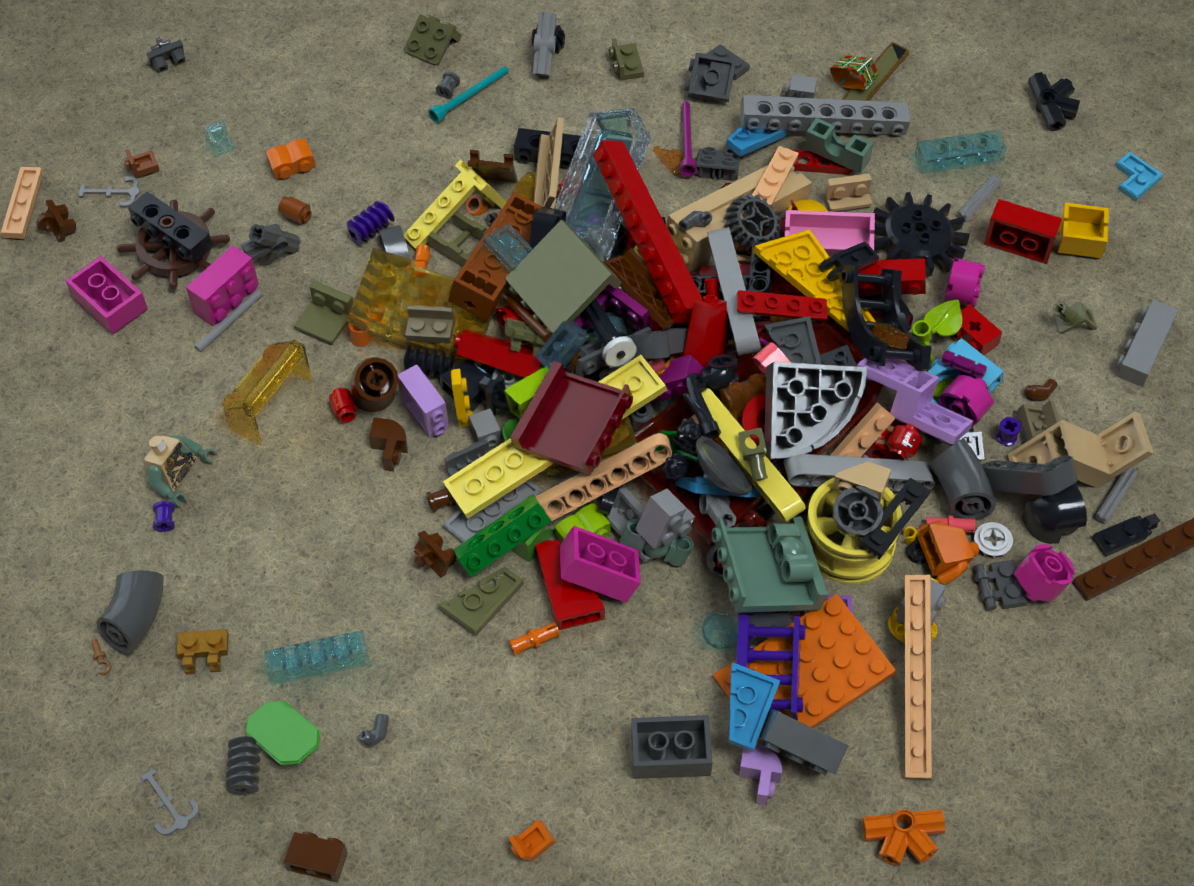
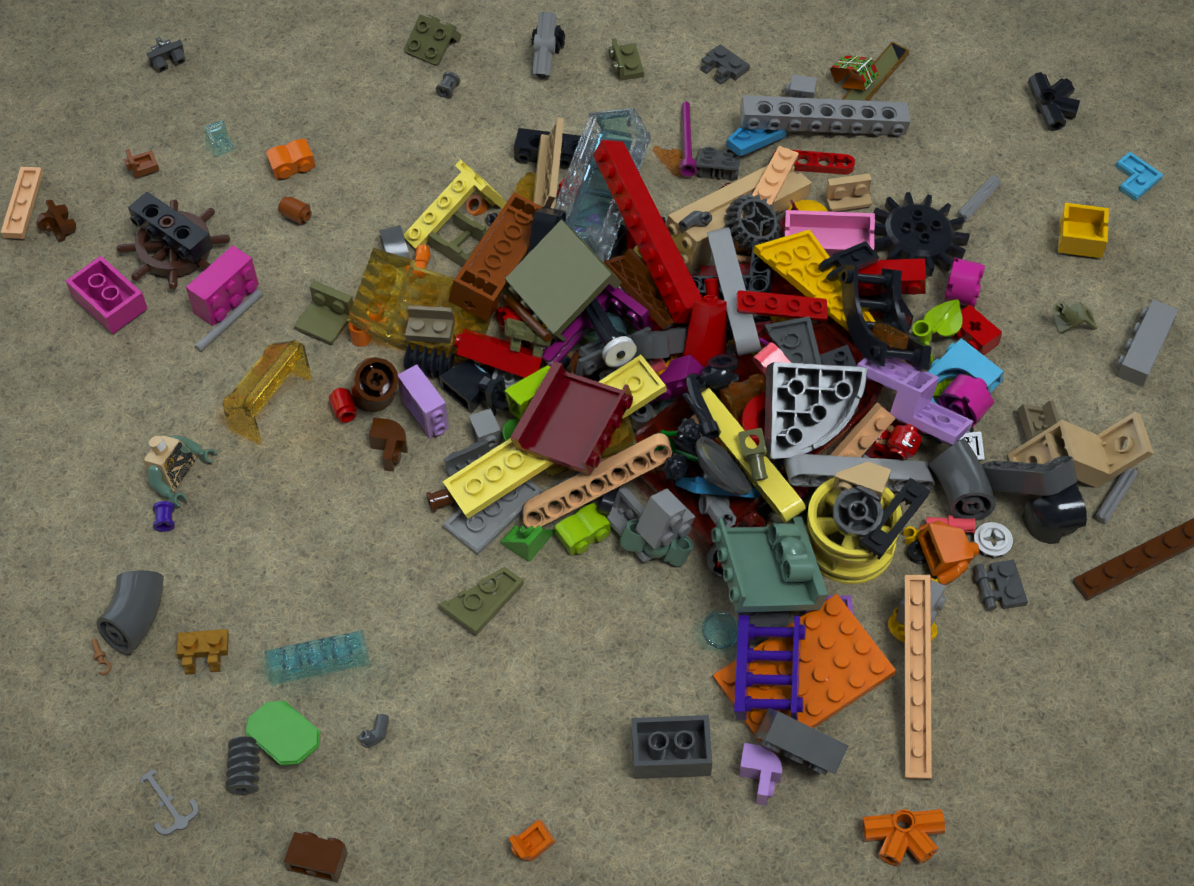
(133, 191): light grey piece -> none
(268, 241): dark grey piece -> none
(369, 221): dark purple piece -> none
(430, 553): reddish brown hips -> none
(438, 113): teal piece -> none
(462, 402): yellow hinge -> none
(493, 170): reddish brown flag -> none
(502, 535): green brick -> none
(507, 246): clear light blue plate -> none
(534, 638): orange pin -> none
(562, 344): clear light blue brick -> none
(569, 602): red slope -> none
(599, 564): dark pink brick -> none
(710, 77): dark grey plate -> none
(749, 705): dark azure wing -> none
(824, 142): sand green arch -> none
(960, 151): clear light blue brick -> none
(964, 364): magenta axle -> none
(1008, 431): dark purple bush -> none
(1022, 231): red brick -> none
(1040, 392): reddish brown arm -> none
(1044, 573): dark pink brick -> none
(1125, 534): black hinge -> none

